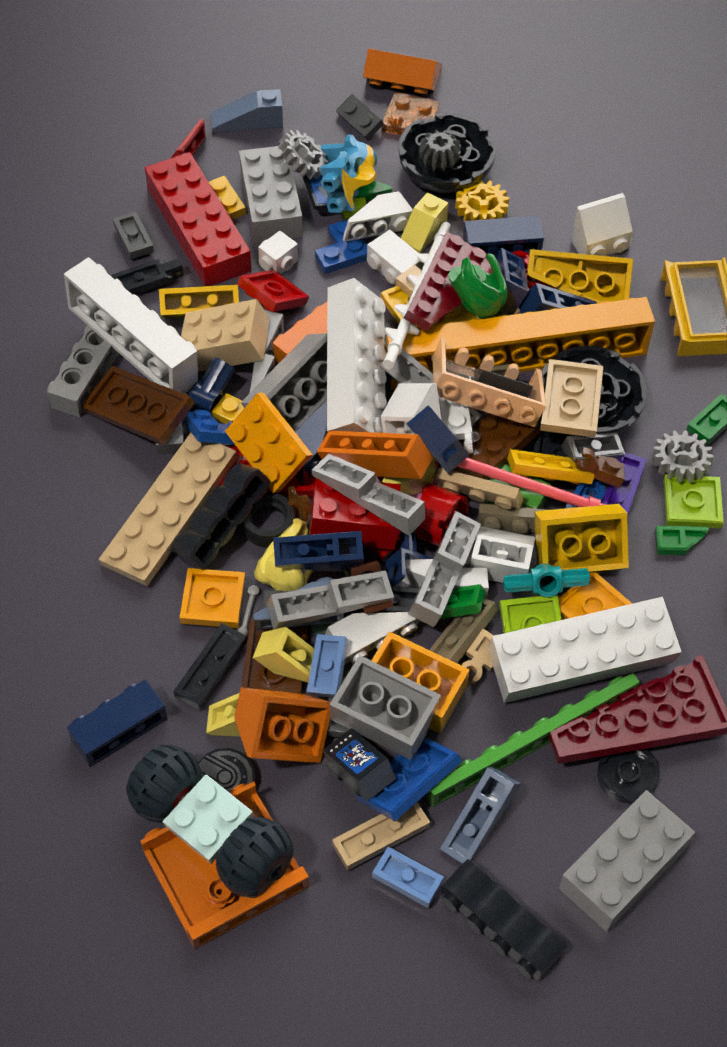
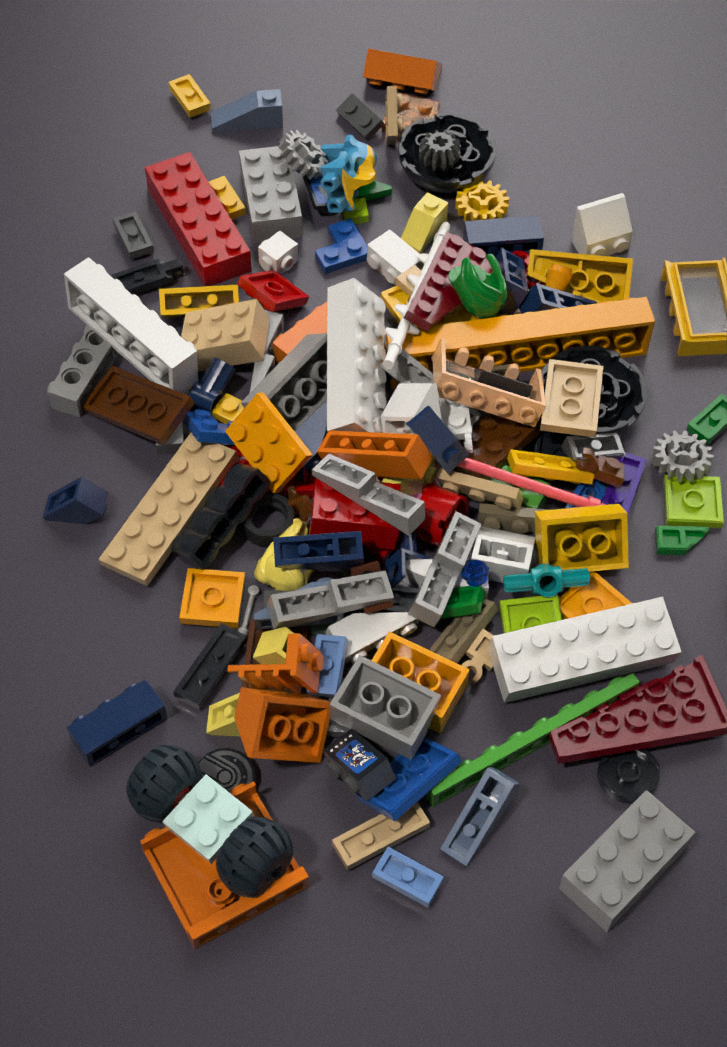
(76, 503): none -> dark blue slope
(189, 95): none -> yellow plate
(193, 140): red slope -> none
(300, 669): none -> orange plate
(381, 214): white slope -> none
(393, 105): none -> tan plate
(475, 573): none -> clear blue plate
(502, 919): black brick -> none
(558, 277): none -> light orange cone

